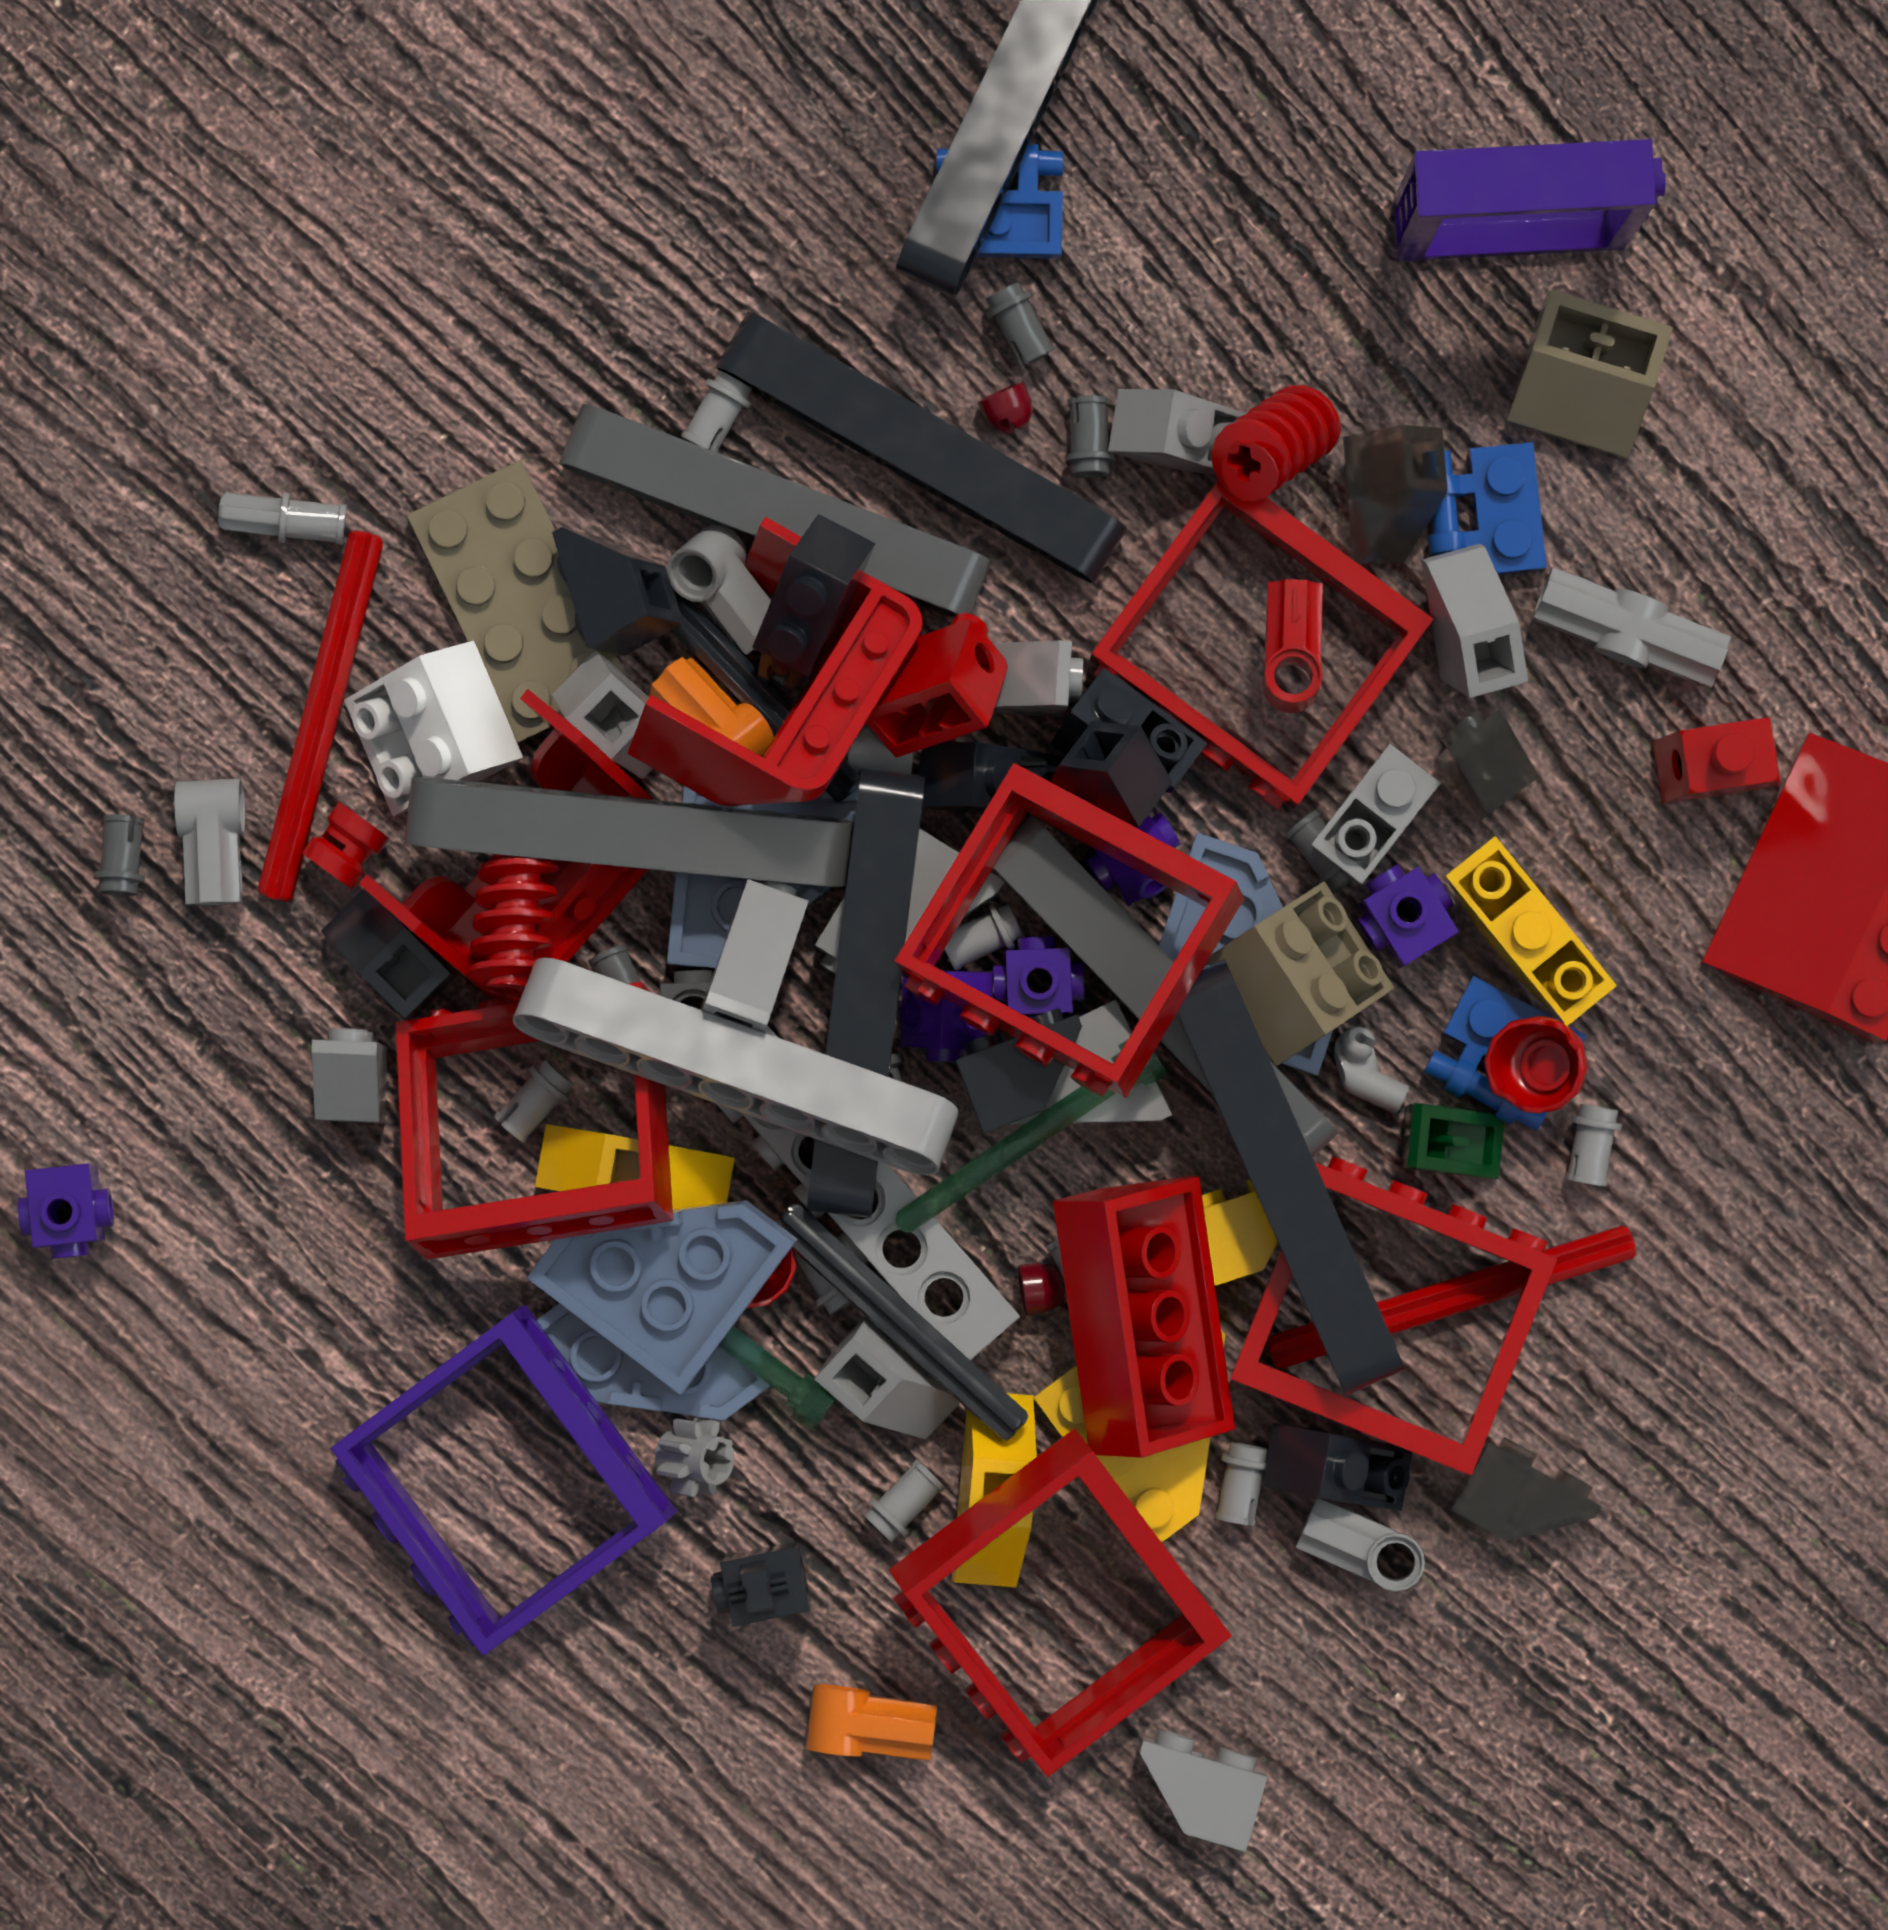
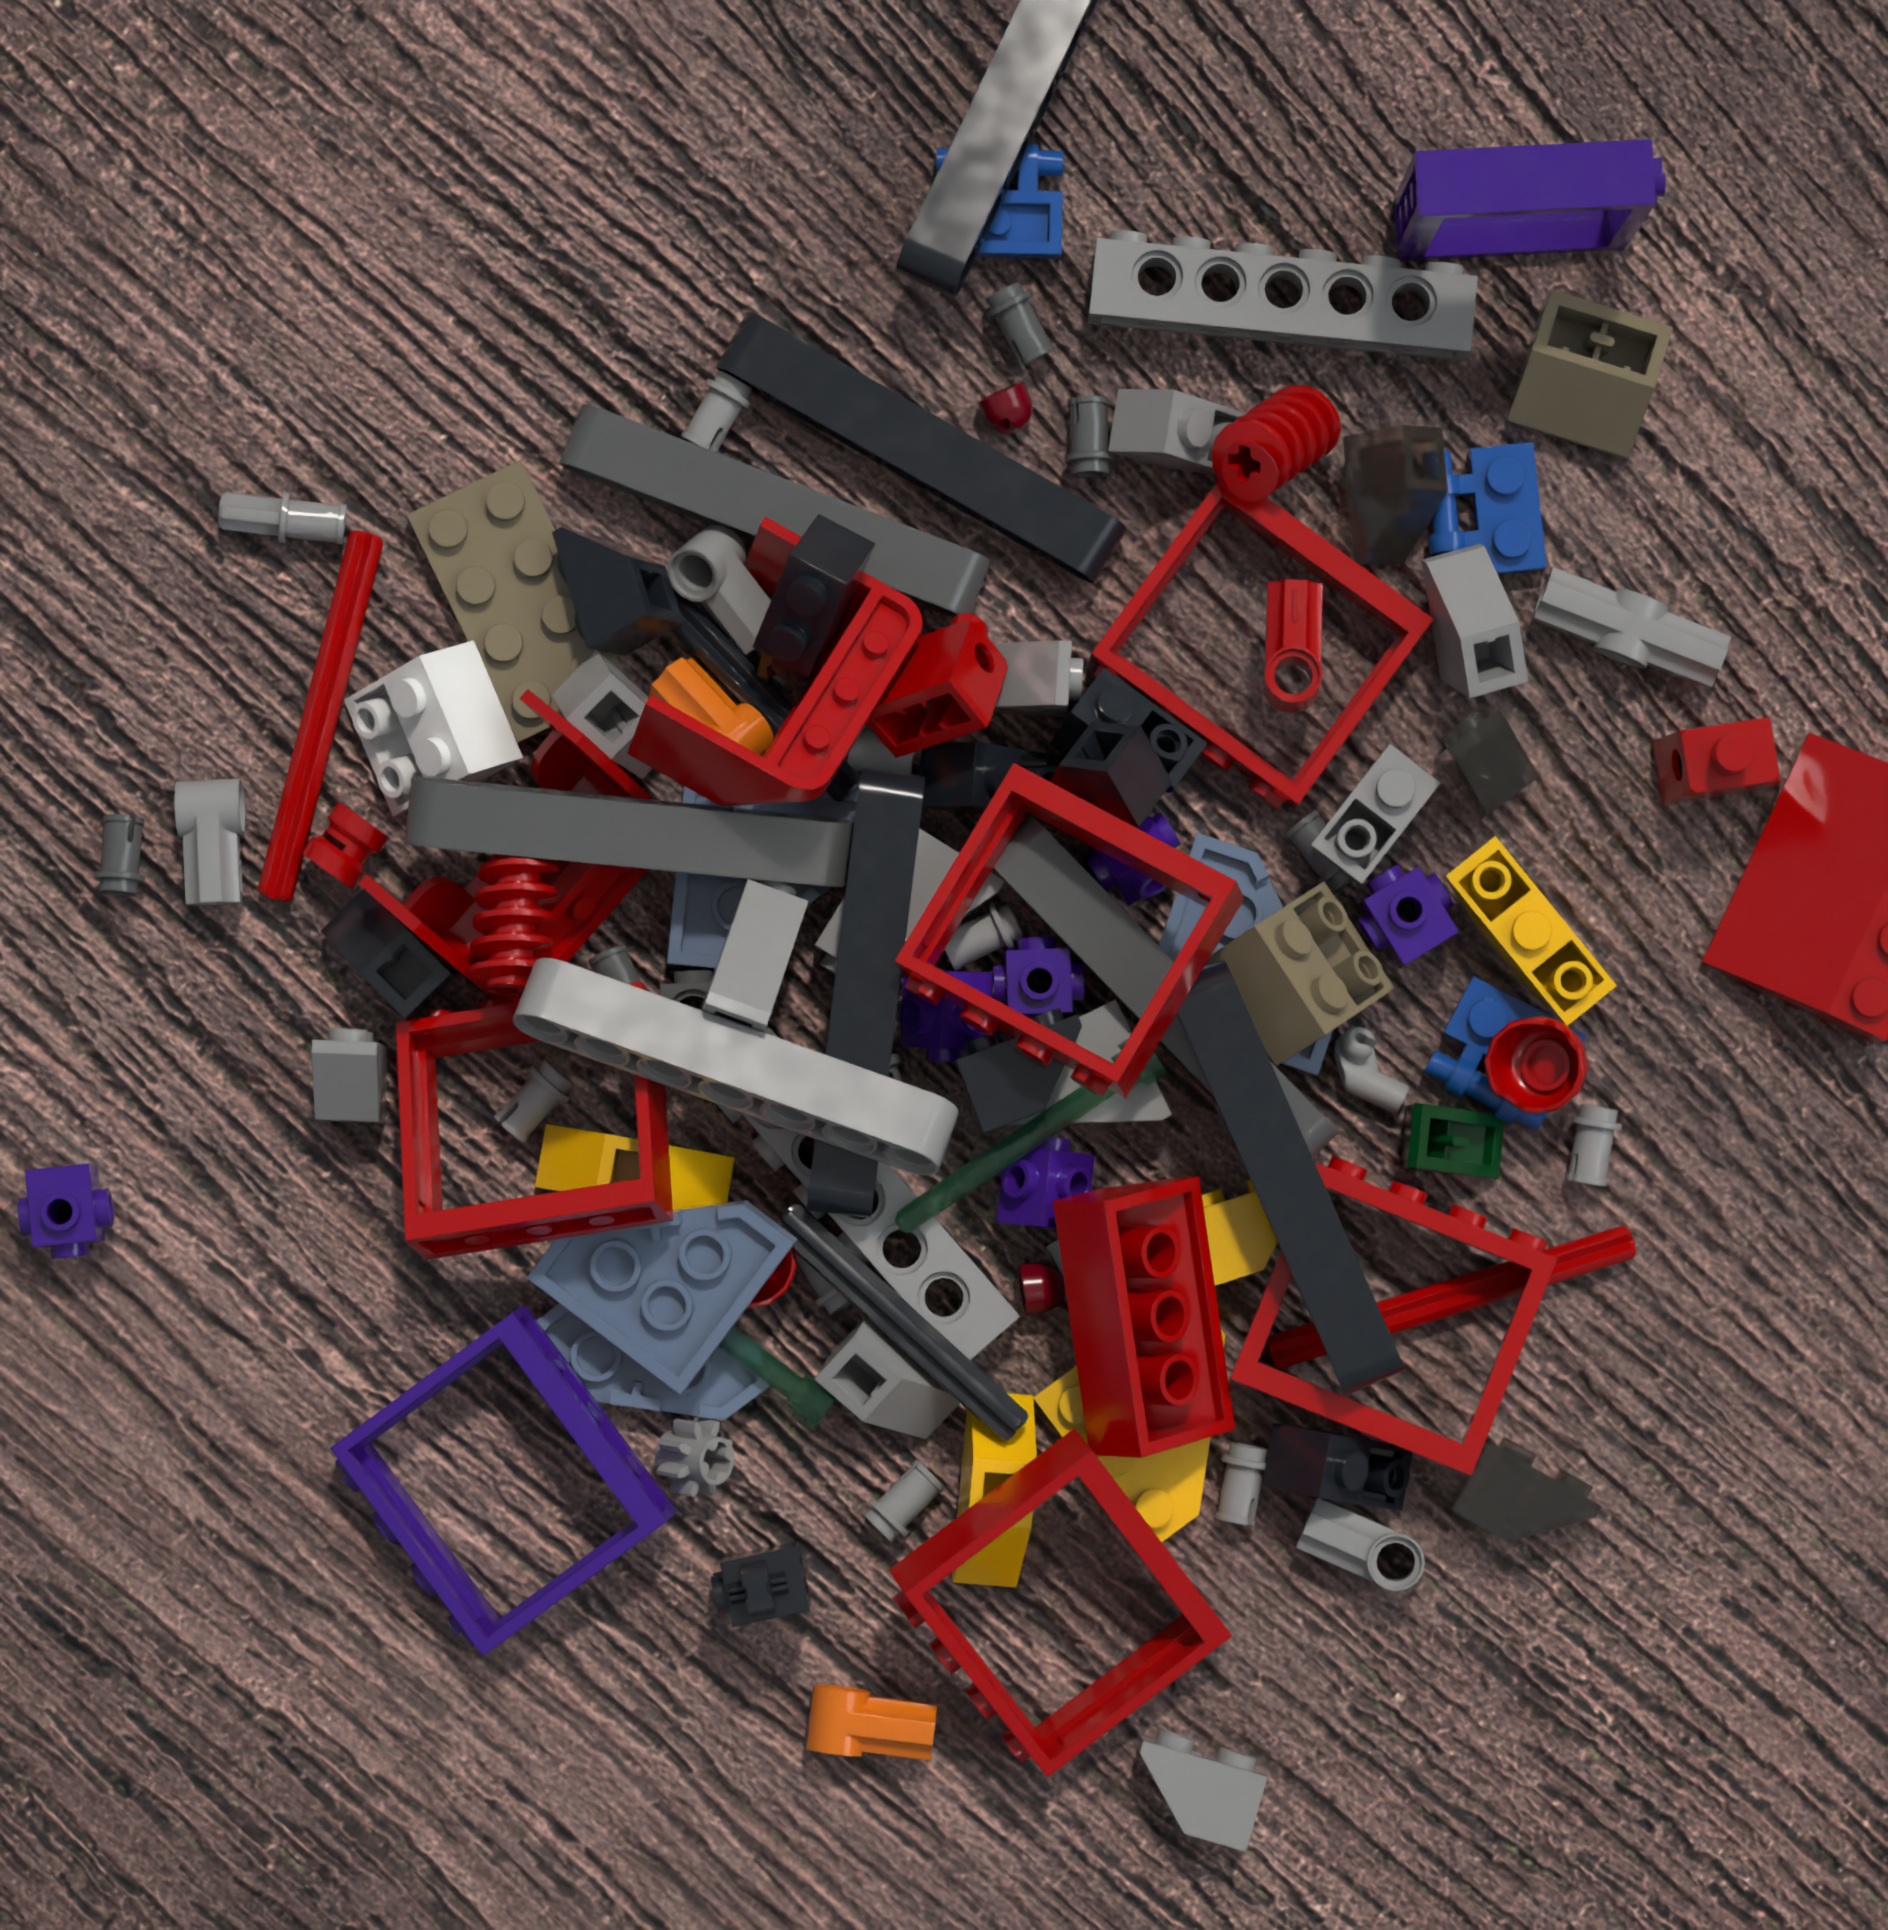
(1039, 1179): none -> dark purple brick
(1249, 315): none -> light grey brick

